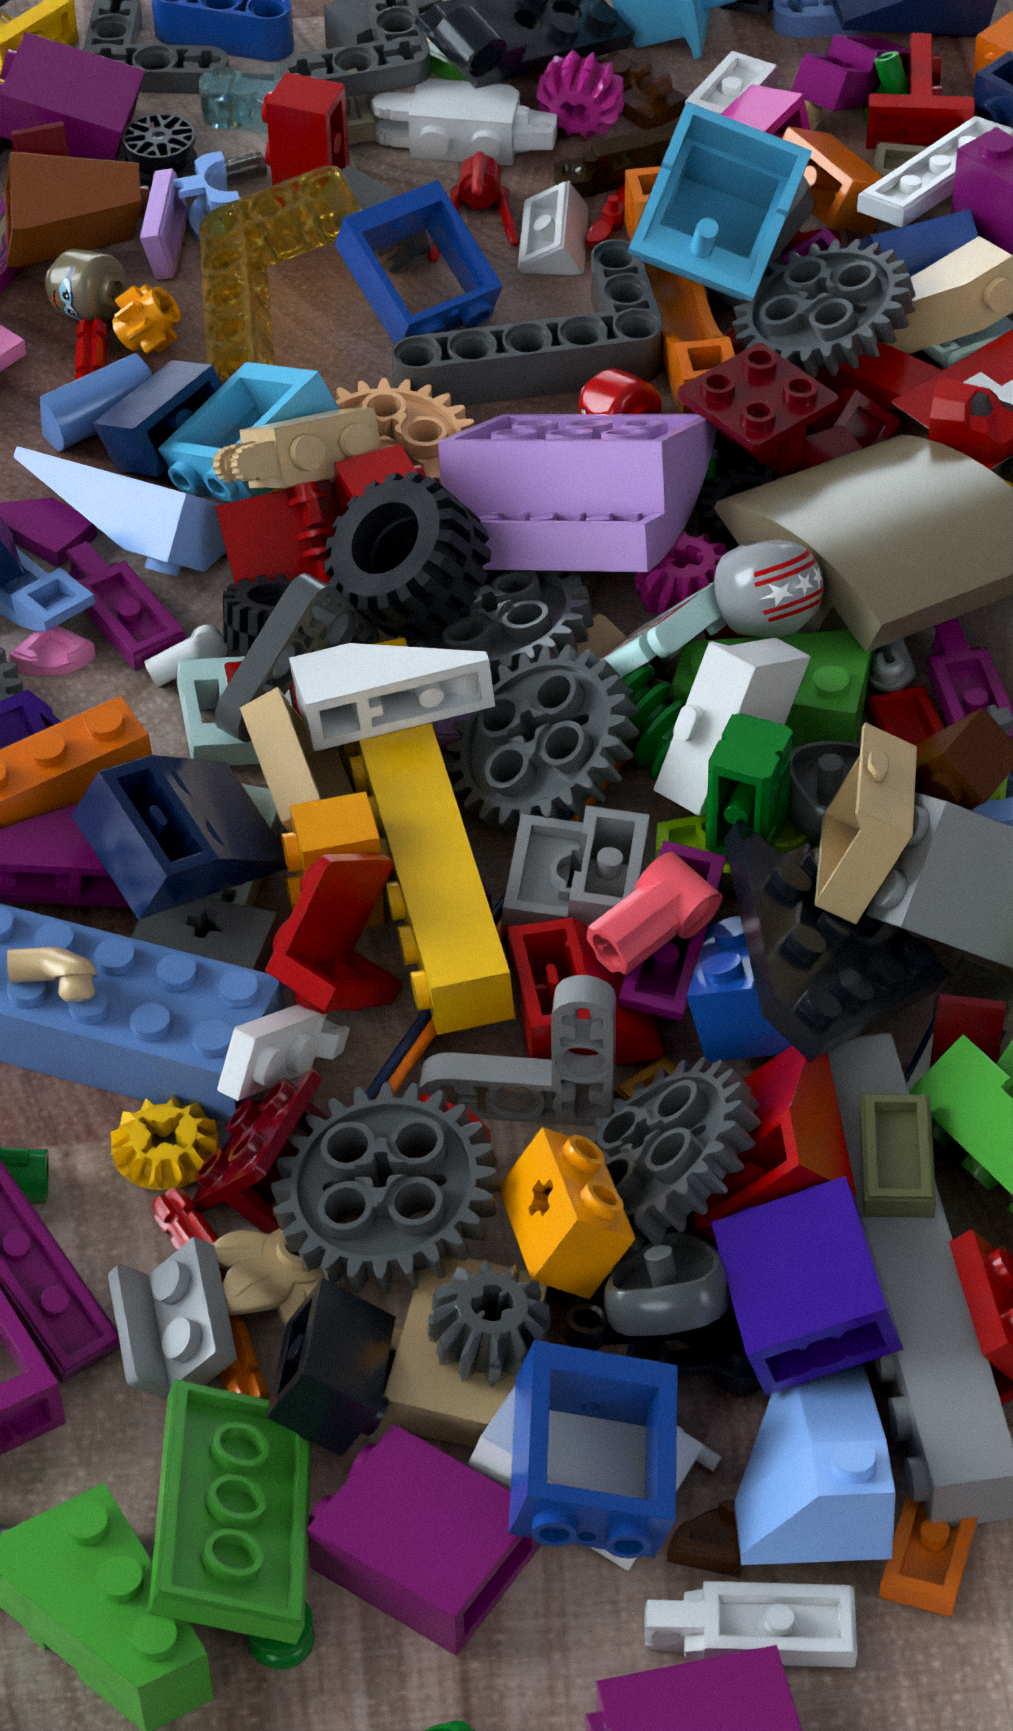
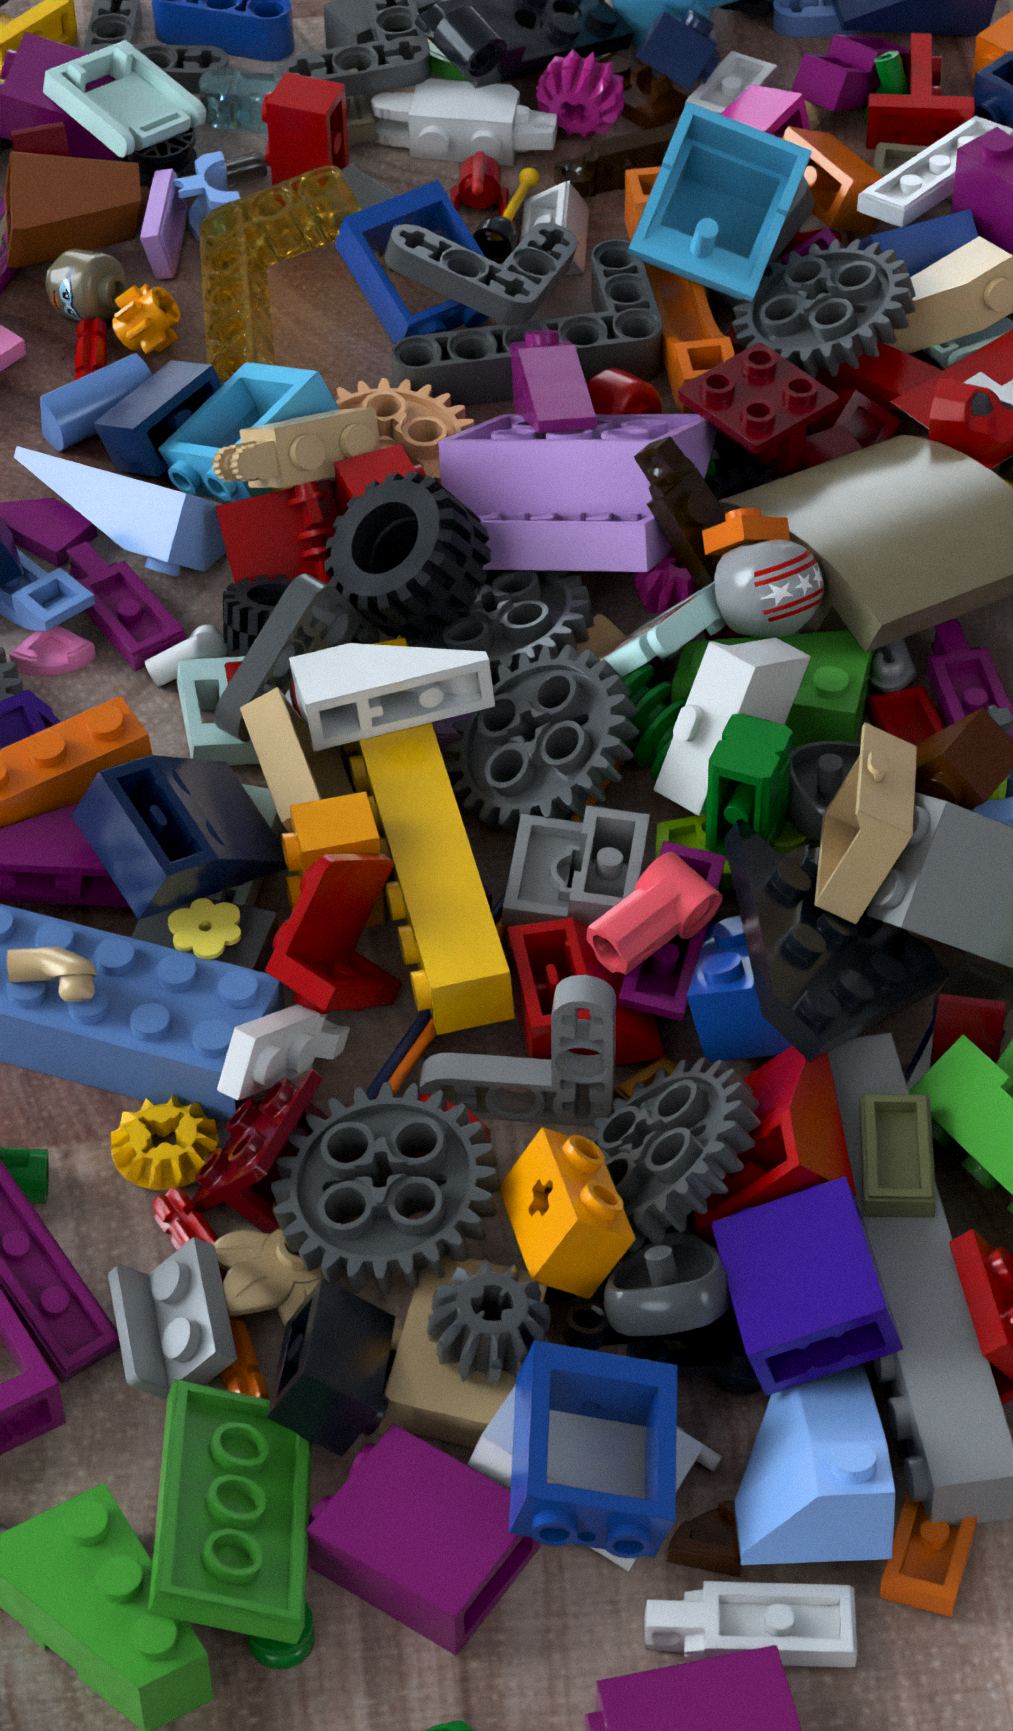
(127, 113): none -> light aqua container
(205, 928): none -> light yellow plant
(490, 288): none -> dark grey beam
(503, 236): none -> black hinge
(550, 384): none -> magenta slope
(611, 219): red piece -> none
(681, 46): none -> dark blue brick
(681, 505): none -> dark brown hinge
(741, 527): none -> orange plate

